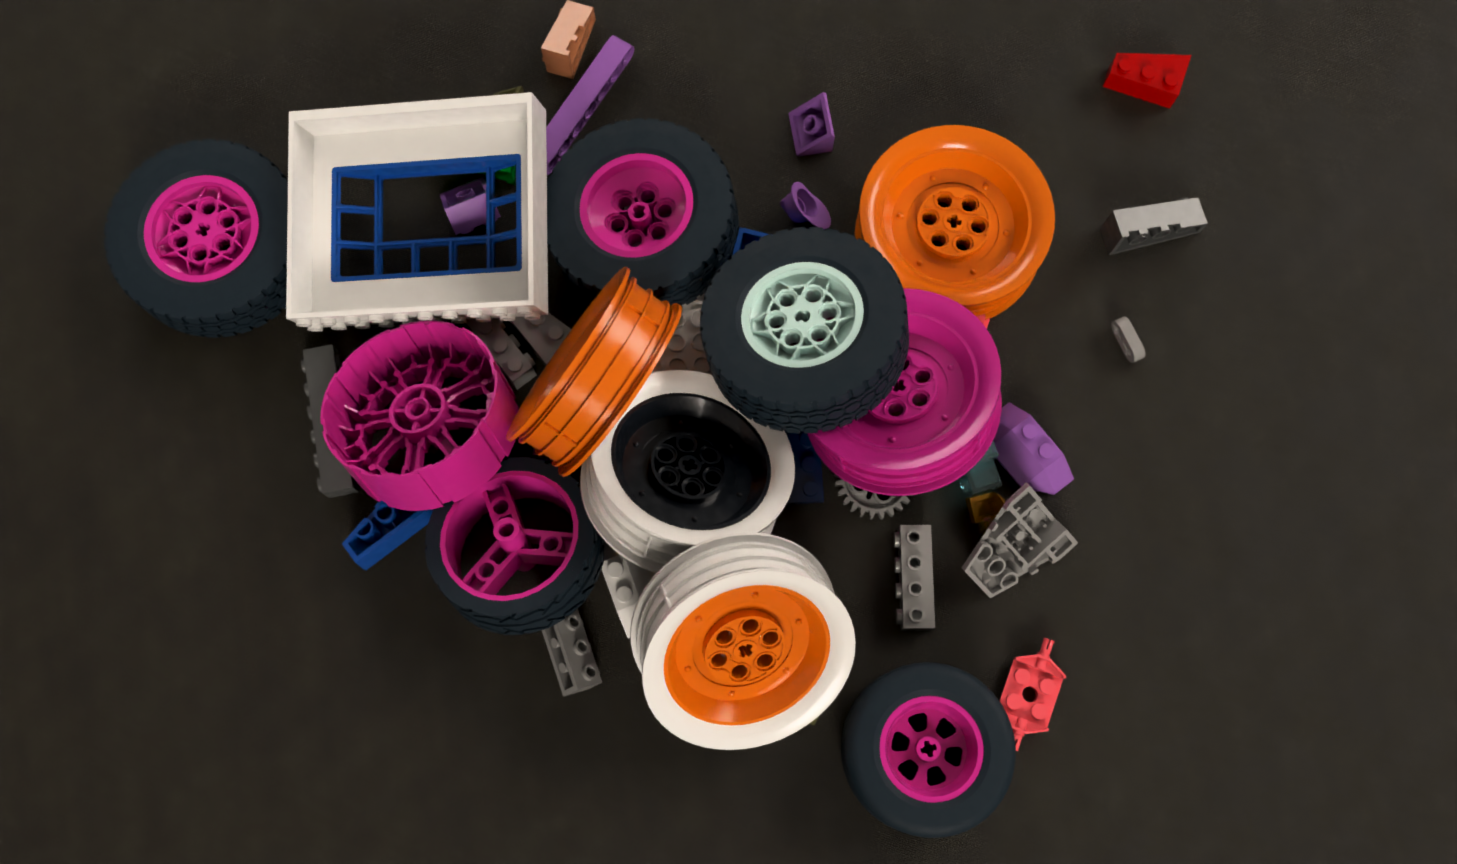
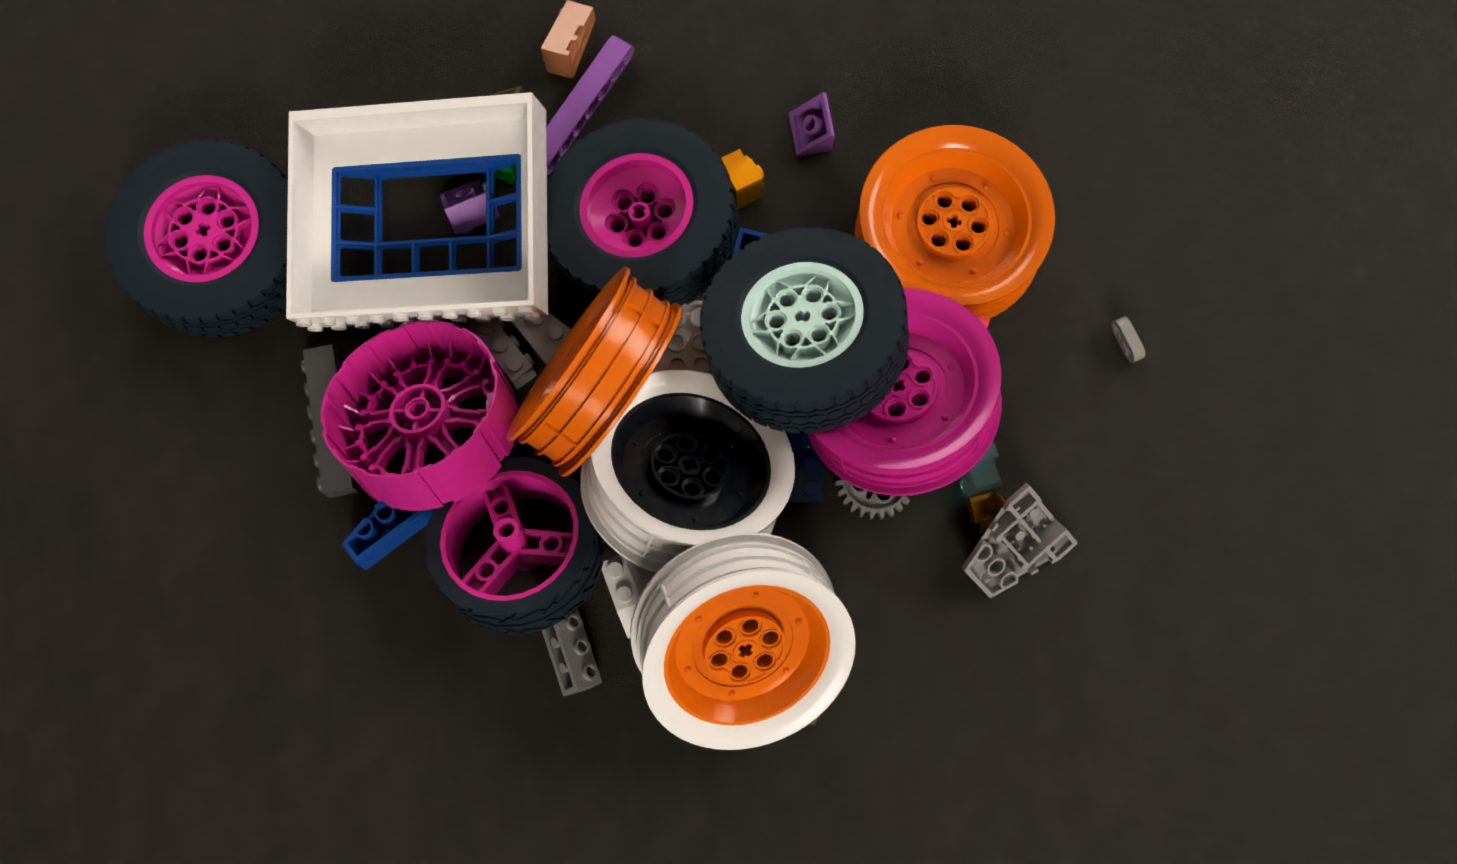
(745, 178): none -> light orange brick
(804, 207): medium lavender piece -> none
(915, 578): light grey brick -> none
(981, 731): black wheel -> none
(1030, 453): medium lavender wedge -> none
(1045, 679): coral plate -> none
(1148, 76): red wedge -> none
(1152, 224): wedge -> none

